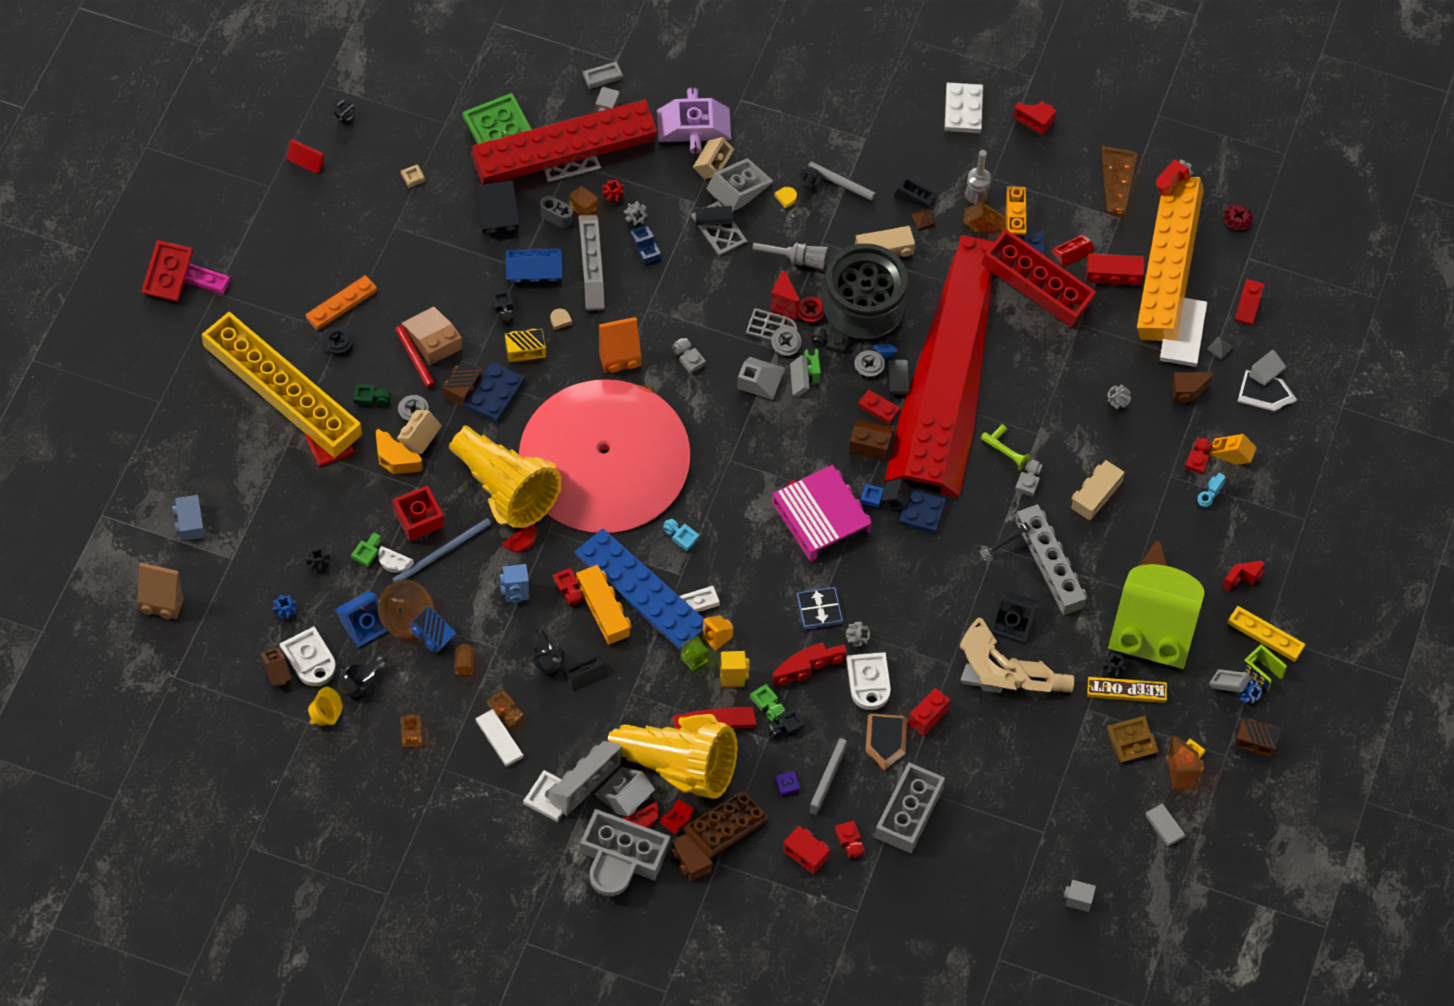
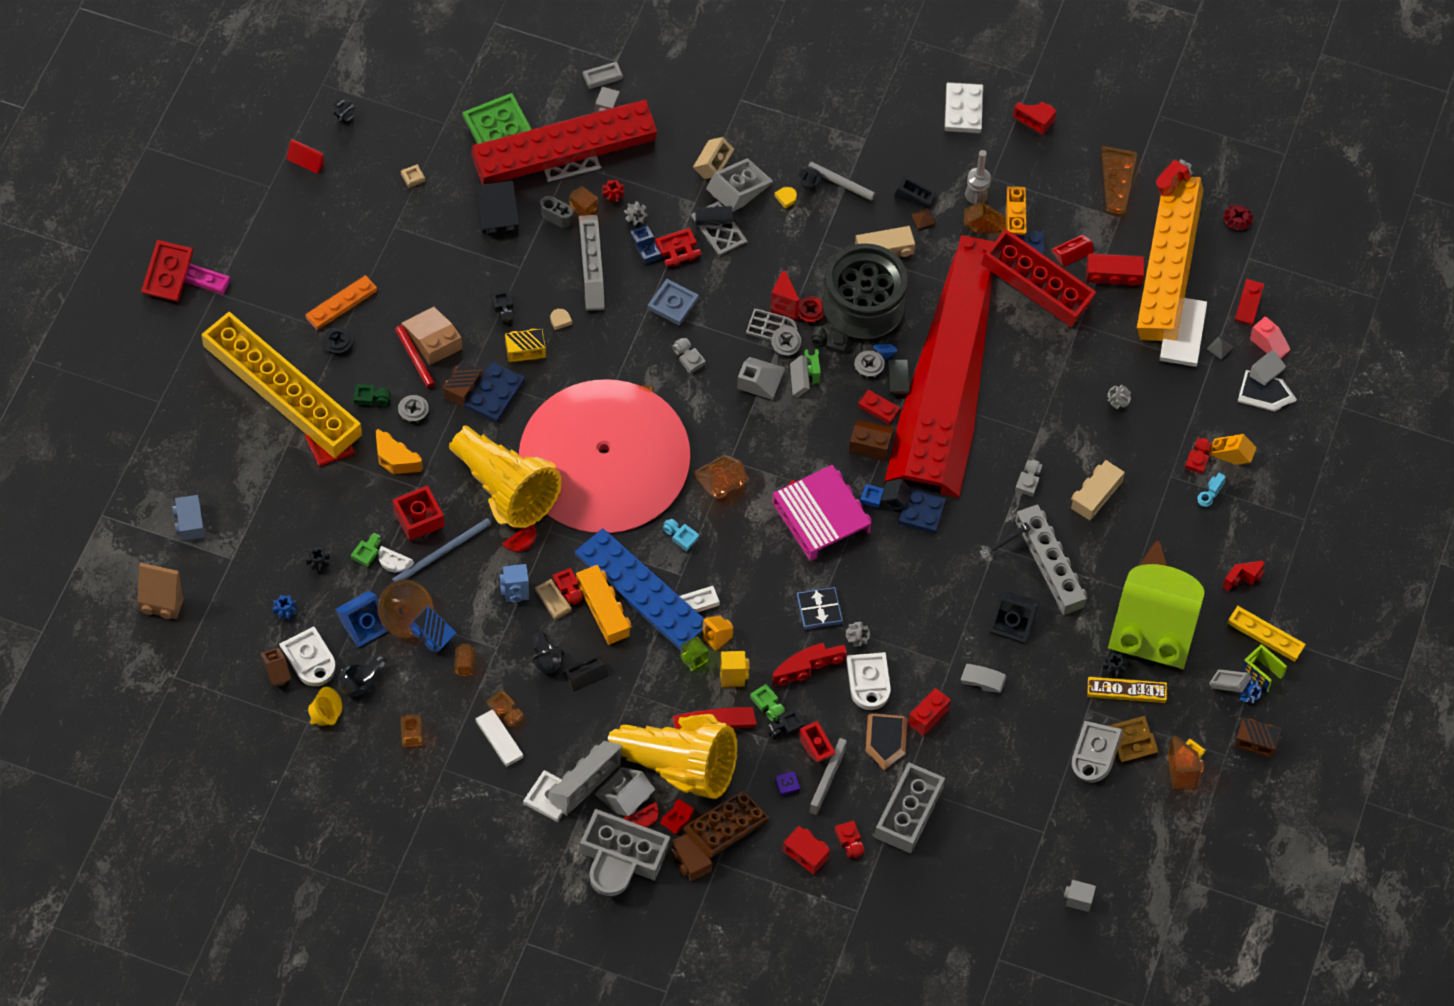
(419, 431): tan brick -> none
(533, 265): blue slope -> none
(553, 599): none -> tan tile
(619, 345): orange slope -> none
(673, 302): none -> sand blue plate
(675, 243): none -> red plate
(693, 121): lavender slope -> none
(722, 476): none -> clear orange slope
(799, 254): light grey piece -> none
(816, 742): none -> red slope
(980, 643): tan piece -> none
(992, 440): lime piece -> none
(1096, 749): none -> light grey plate
(1165, 825): light grey tile -> none
(1189, 385): reddish brown slope -> none
(1269, 337): none -> coral slope

